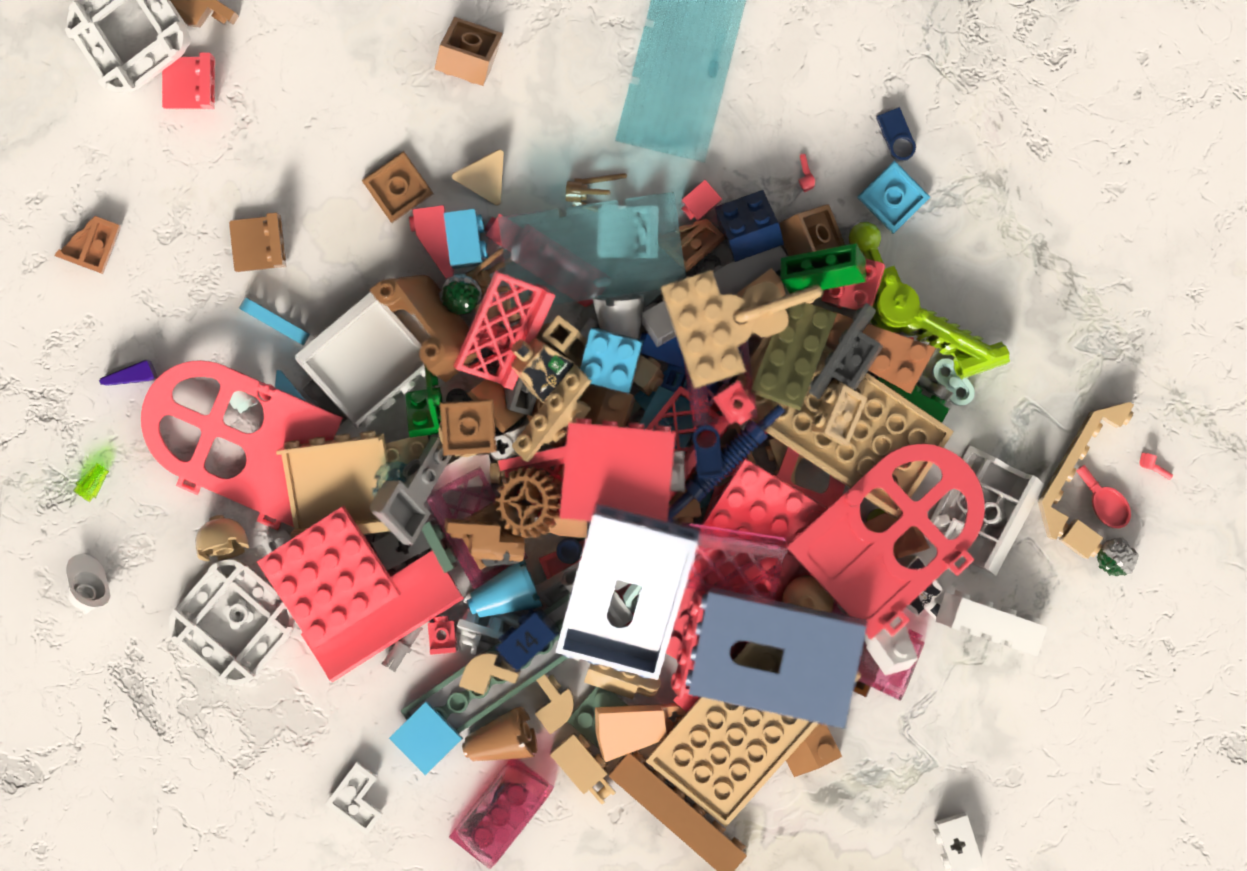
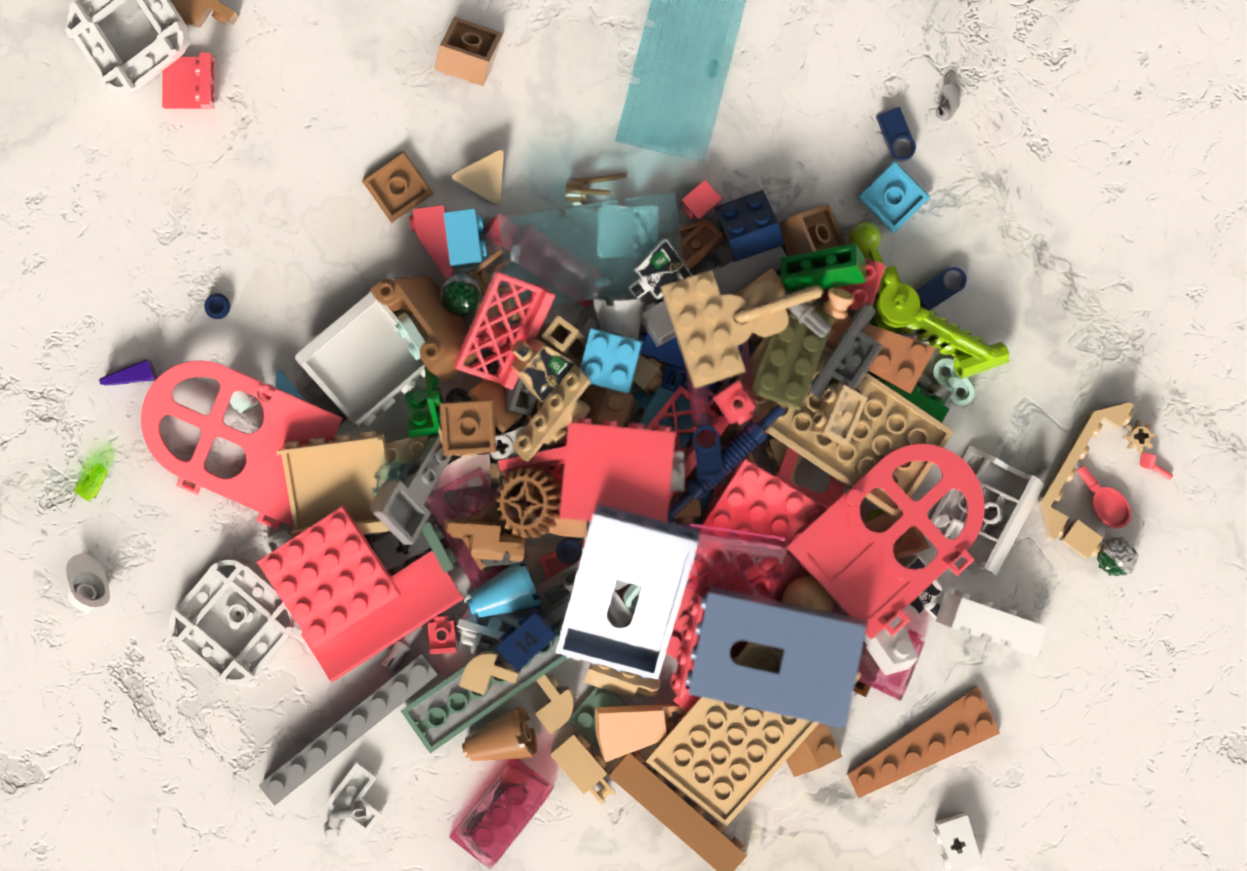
(91, 245): nougat wing -> none
(217, 306): none -> dark blue plate
(220, 538): tan cylinder -> none
(257, 243): medium nougat bracket -> none
(274, 321): medium azure beam -> none
(349, 729): none -> light grey brick
(355, 811): none -> light grey arm
(407, 329): none -> light aqua plate
(426, 738): medium azure tile -> none
(658, 268): none -> black torso
(808, 181): coral hand -> none
(810, 318): none -> light grey axle
(838, 303): none -> light nougat wheel
(936, 292): none -> dark blue piece
(941, 736): none -> nougat wing
(950, 104): none -> light grey arm
(1135, 442): none -> tan gear

